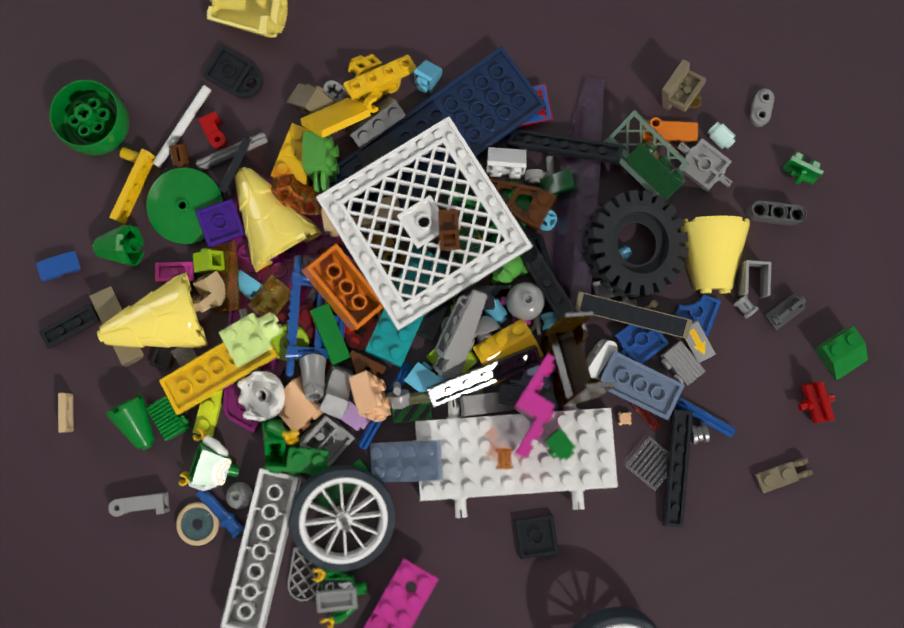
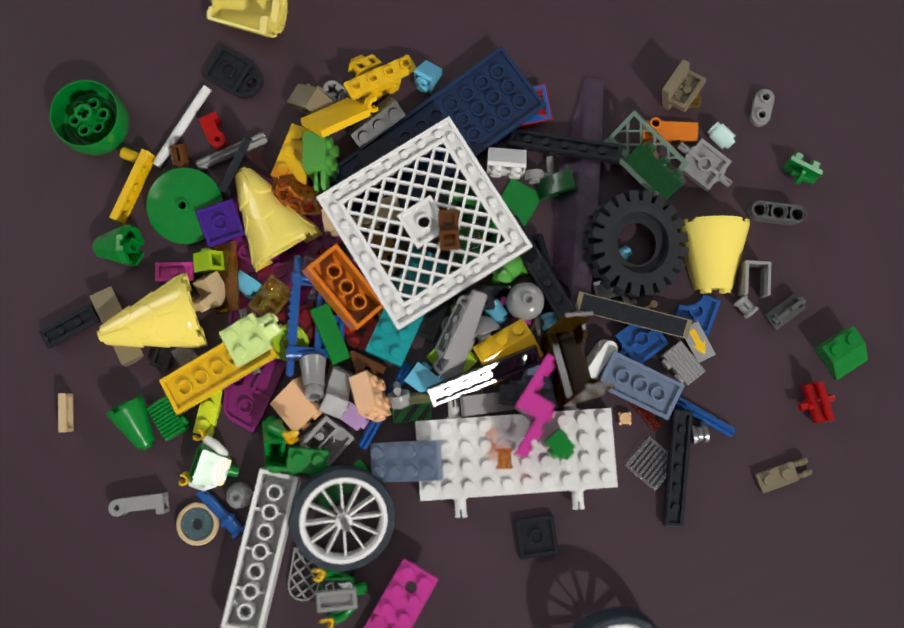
(57, 266): blue slope -> none
(252, 398): white plate -> none
(539, 207): reddish brown plate -> none
(550, 224): medium azure wheel -> none

